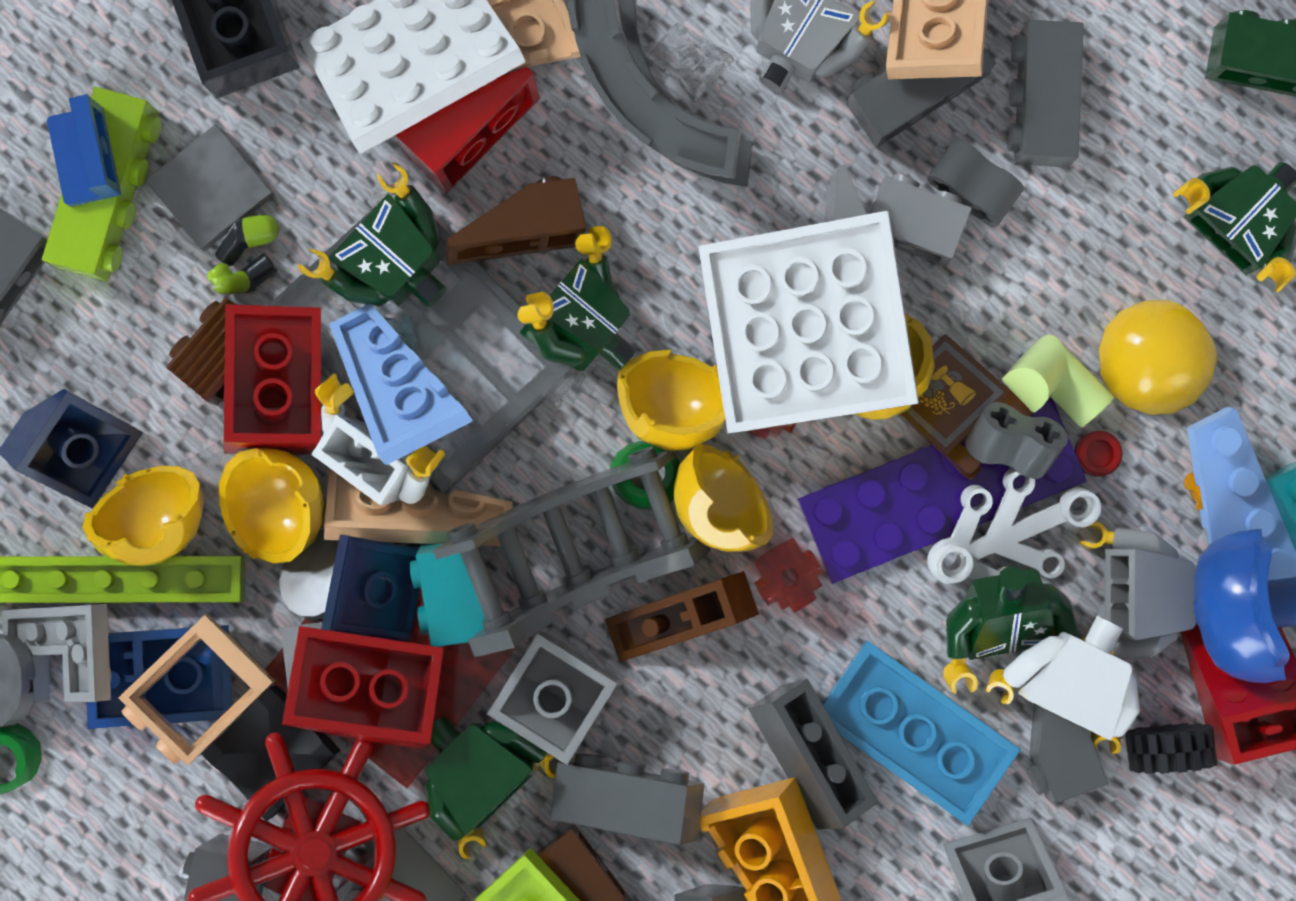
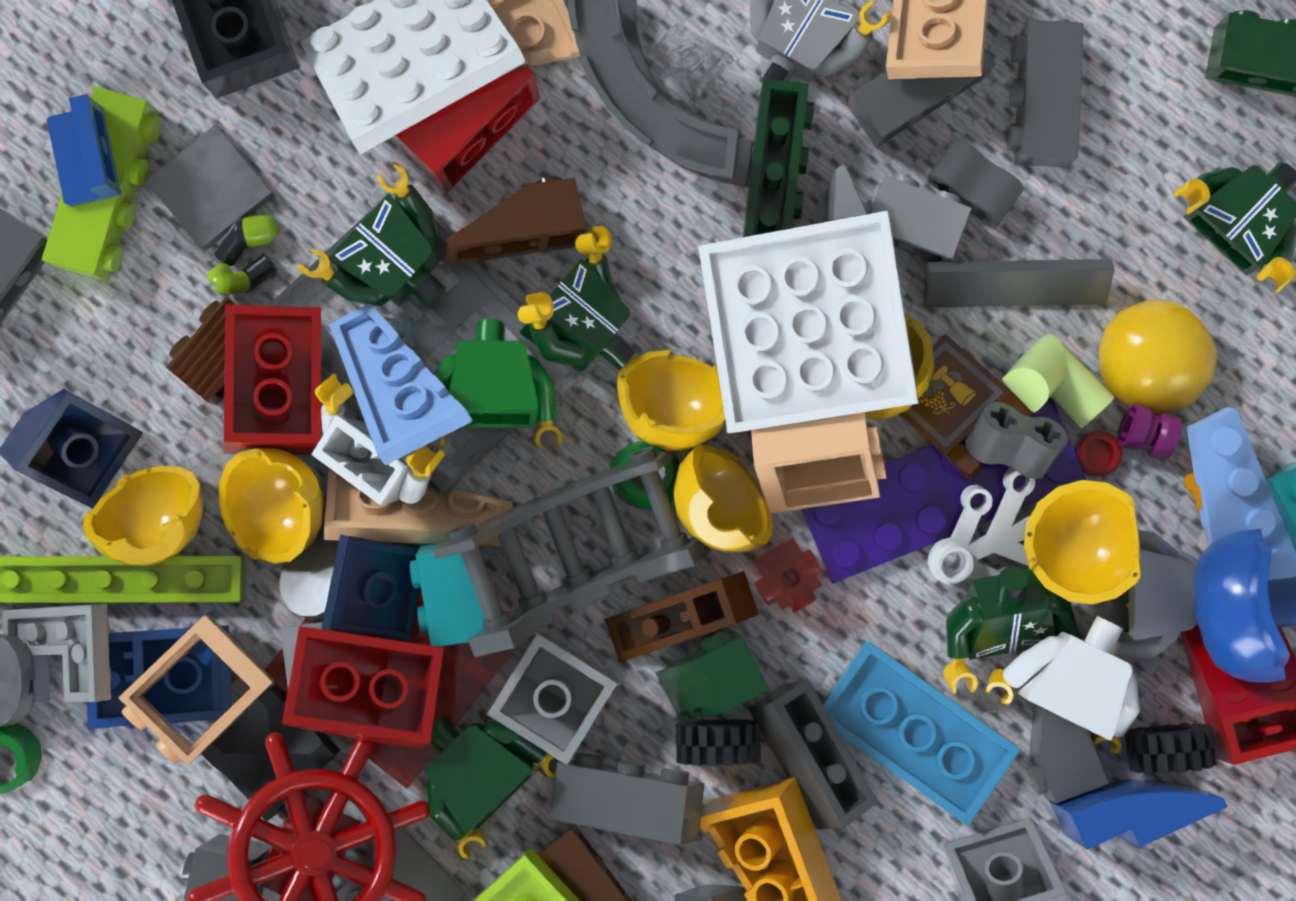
(500, 383): none -> green torso
(713, 677): none -> dark green wedge
(718, 742): none -> black tyre
(777, 157): none -> dark green brick
(824, 480): none -> light nougat window
(1018, 283): none -> dark grey tile
(1085, 542): none -> yellow cylinder
(1134, 810): none -> blue slope
(1149, 431): none -> magenta wheel

